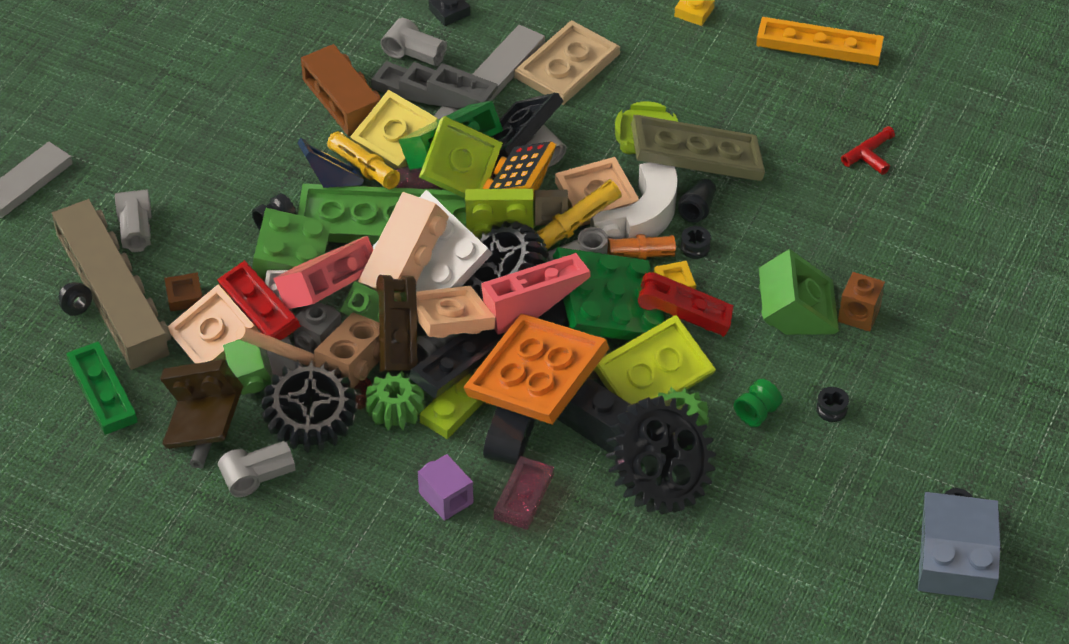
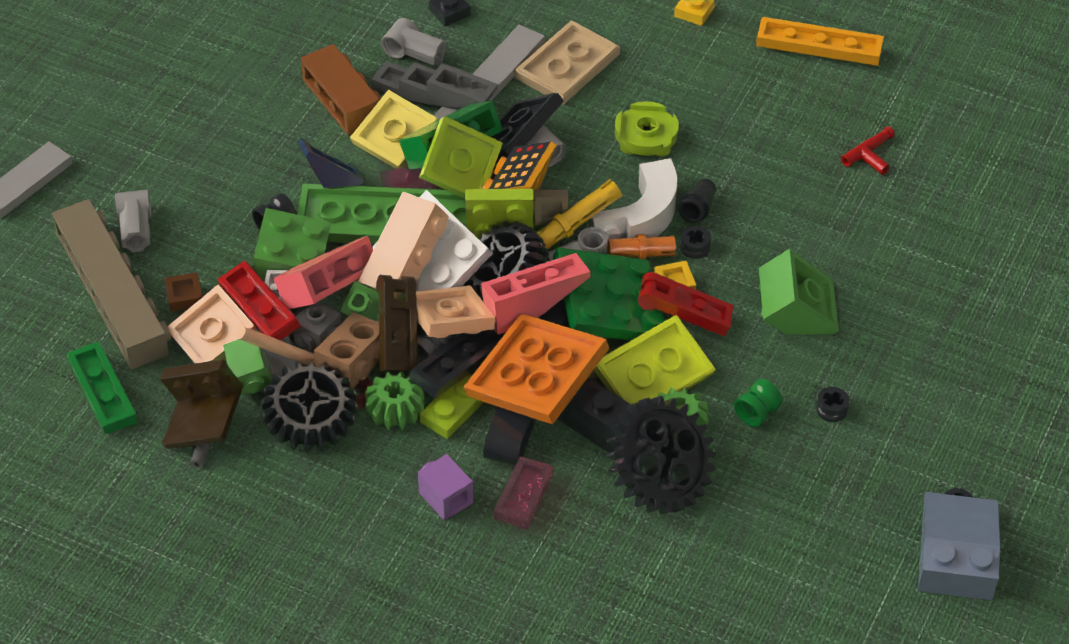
(68, 295): black plate -> none
(246, 470): light grey piece -> none
(371, 165): yellow pin -> none
(589, 177): light nougat plate -> none
(697, 147): olive tile -> none
(861, 301): dark orange brick -> none

